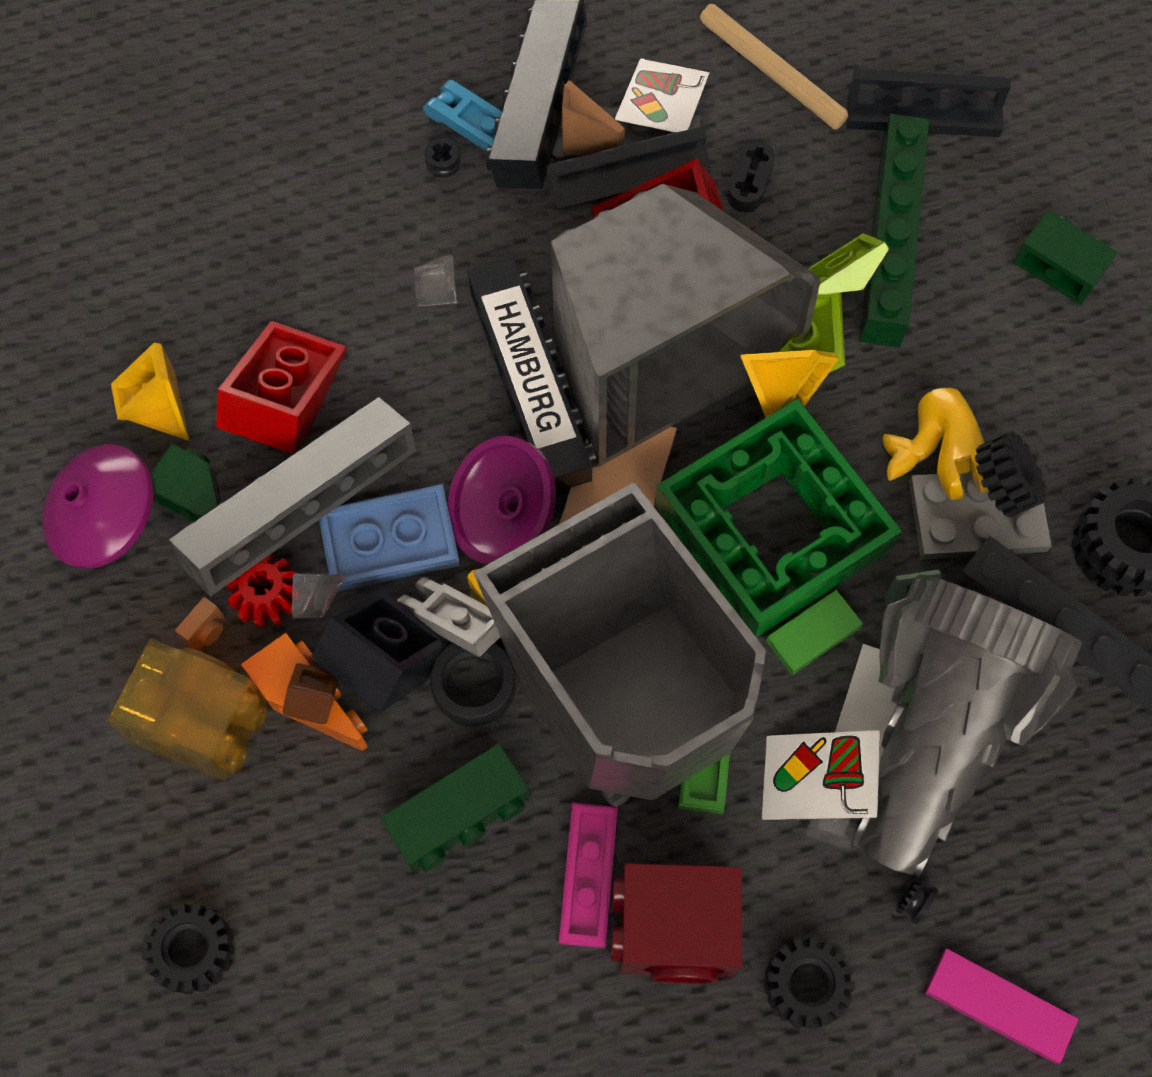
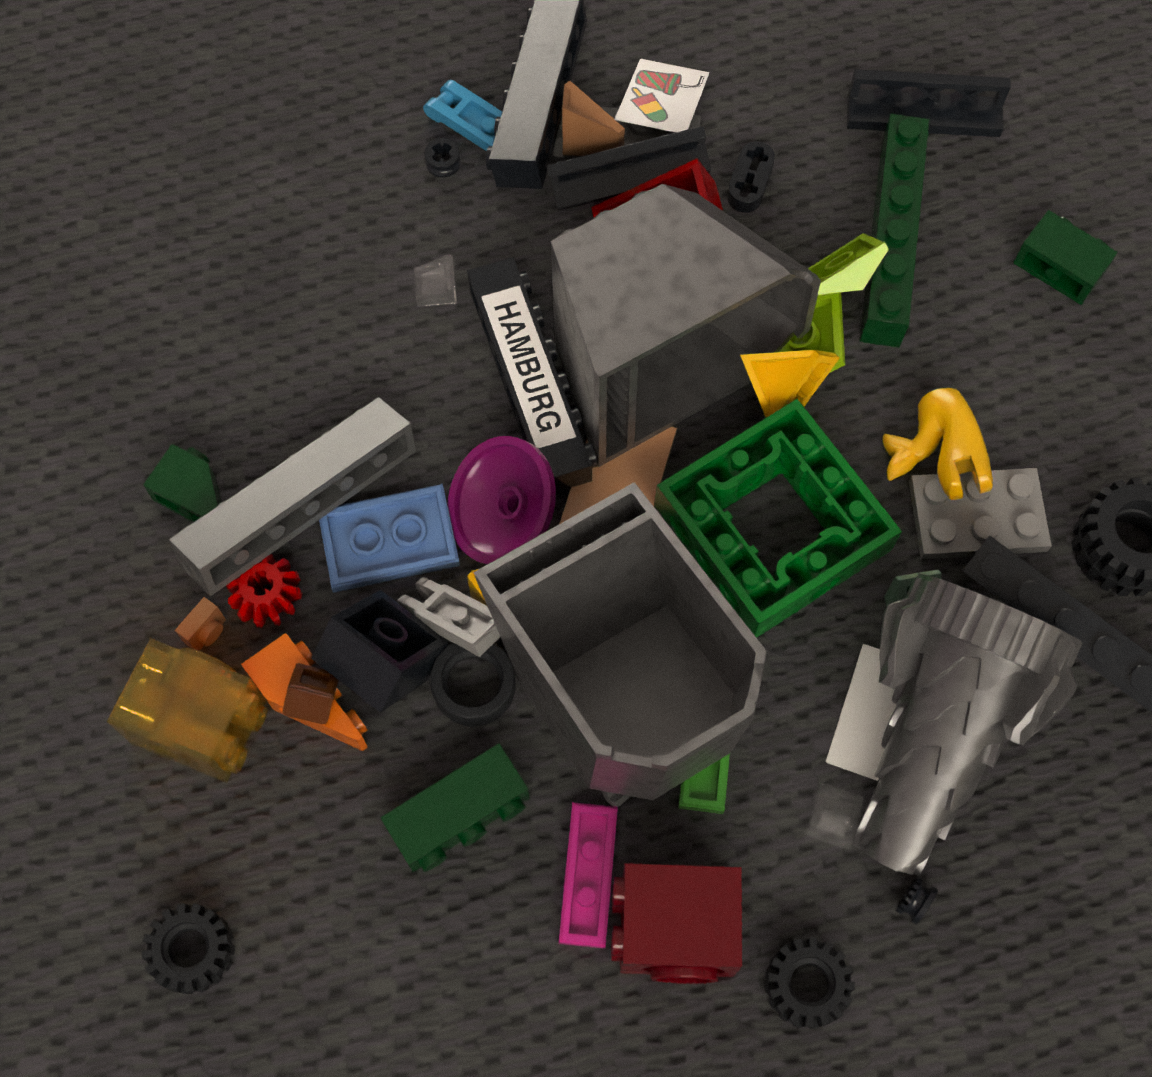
(97, 506): magenta dish -> none
(150, 393): yellow slope -> none
(278, 387): red slope -> none
(314, 594): clear slope -> none
(774, 66): tan axle -> none
(814, 632): bright green tile -> none
(821, 775): white sticker -> none
(1001, 1006): dark pink tile -> none
(1010, 474): black tyre -> none

